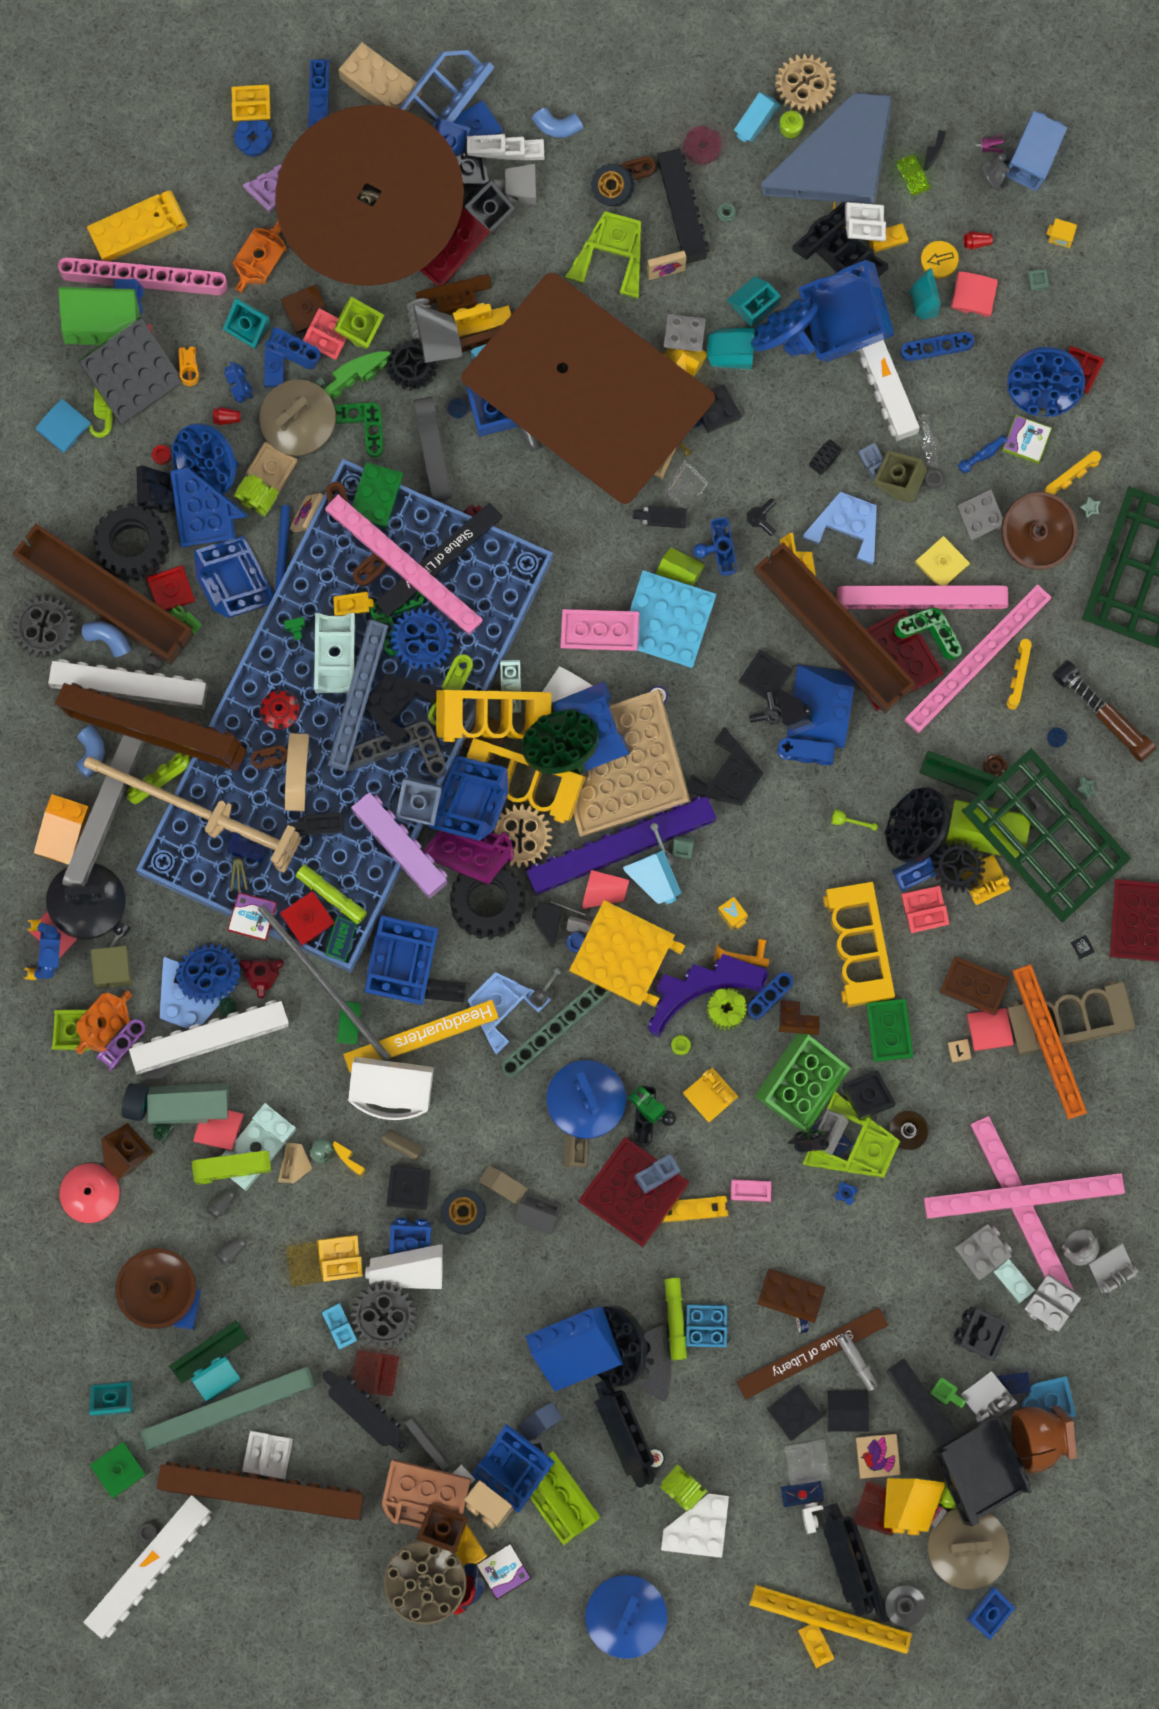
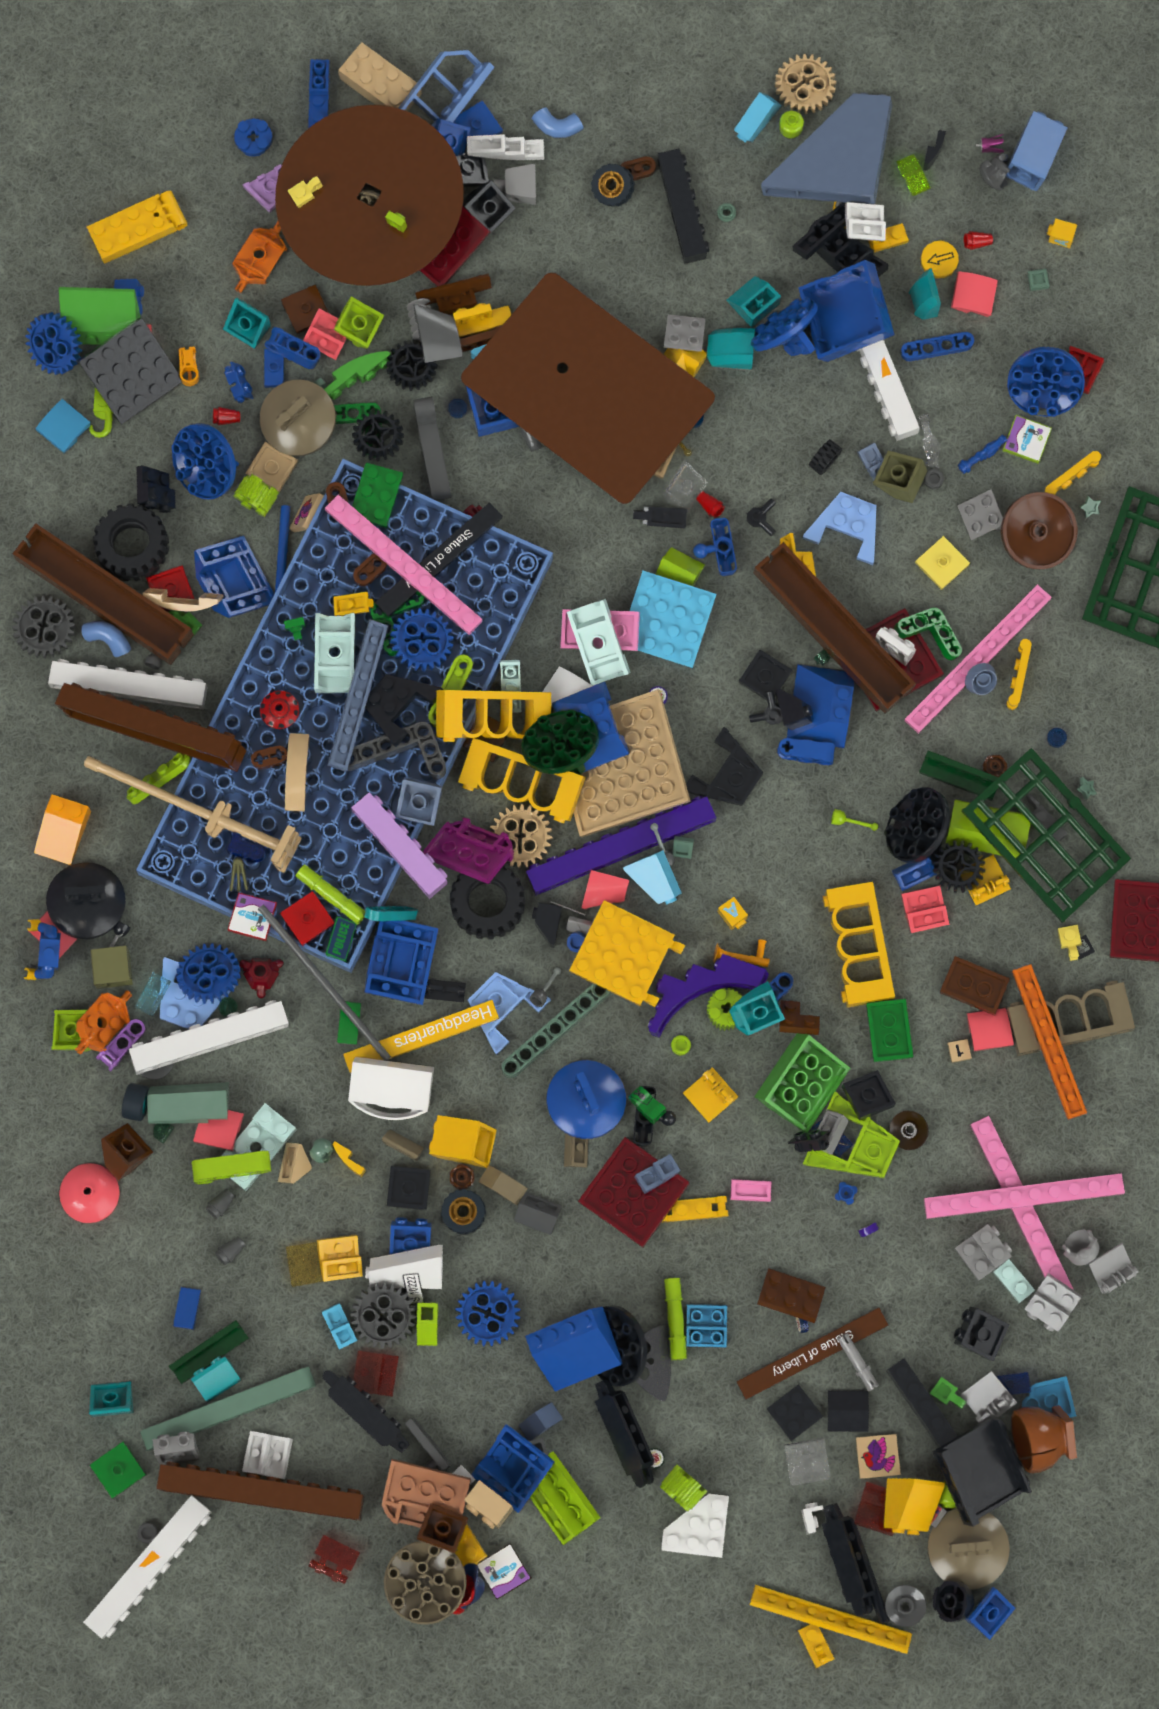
(53, 343): none -> blue gear
(94, 748): medium blue cylinder -> none
(102, 814): light grey beam -> none
(150, 282): bright pink beam -> none
(153, 994): none -> clear light blue plate
(155, 1288): reddish brown dish -> none
(160, 598): none -> tan slope
(161, 455): red tile -> none
(175, 1448): none -> light grey plate
(202, 510): blue wing -> none
(251, 103): yellow slope -> none
(302, 193): none -> light yellow plate
(319, 824): black hinge -> none
(337, 1553): none -> clear red plate
(385, 433): none -> black gear
(390, 913): none -> teal beam
(396, 220): none -> lime plate
(413, 1287): none -> white sticker
(427, 1324): none -> lime slope
(458, 1171): none -> reddish brown plate
(462, 1141): none -> yellow slope
(471, 798): blue slope -> none
(480, 1330): none -> blue gear
(593, 622): none -> light aqua piece
(616, 236): lime wing -> none
(626, 1616): blue bracket -> none
(666, 265): tan tile -> none
(699, 155): clear pink plate -> none
(711, 505): none -> red cone
(721, 412): black plate -> none
(756, 1010): none -> teal slope
(802, 1494): clear blue tile -> none
(822, 657): none -> clear green plate
(868, 1229): none -> dark purple tile
(895, 646): none -> white plate
(923, 597): bright pink beam -> none
(953, 1601): none -> black cylinder
(981, 679): none -> sand blue hat
(1069, 939): none -> light yellow plate
(1138, 744): piece -> none

